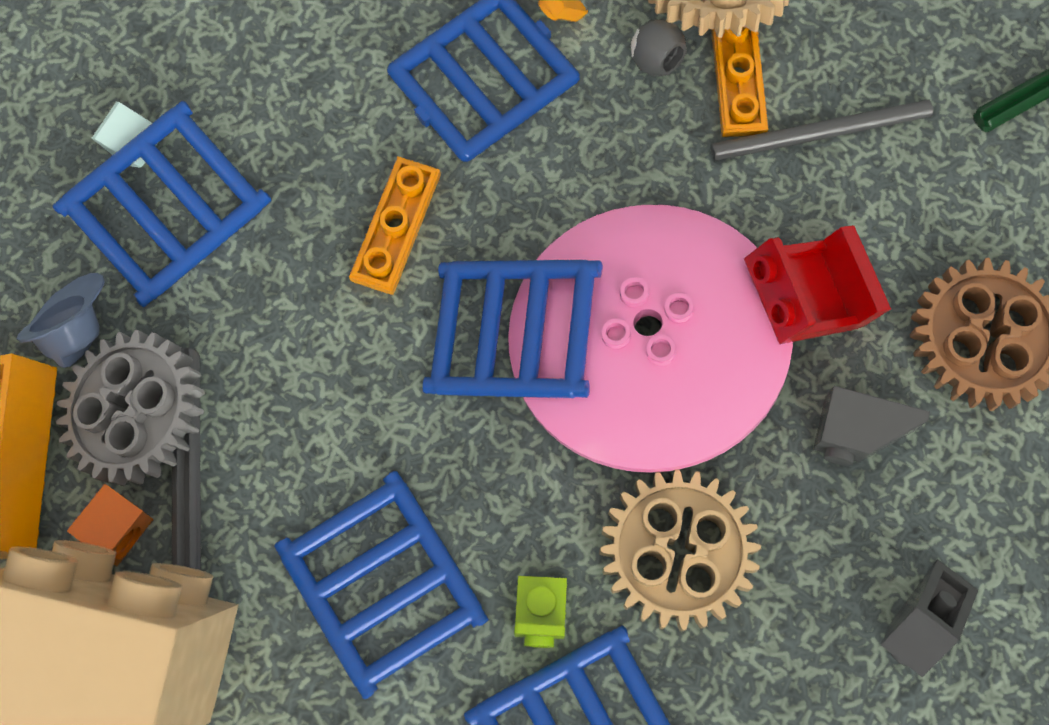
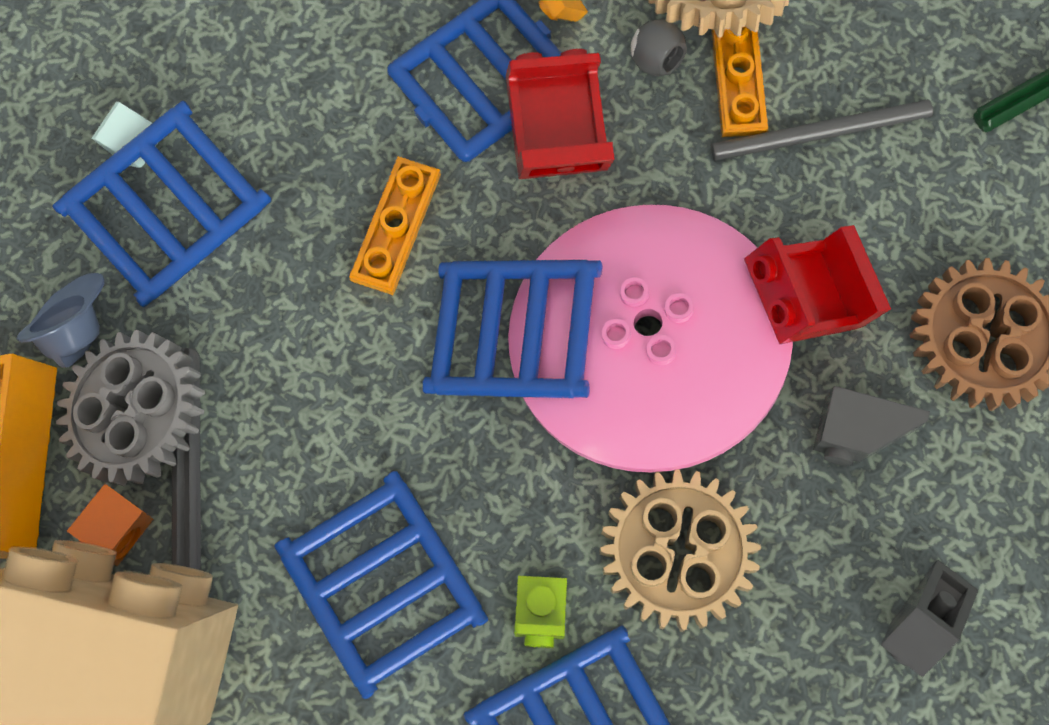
(557, 114): none -> red panel

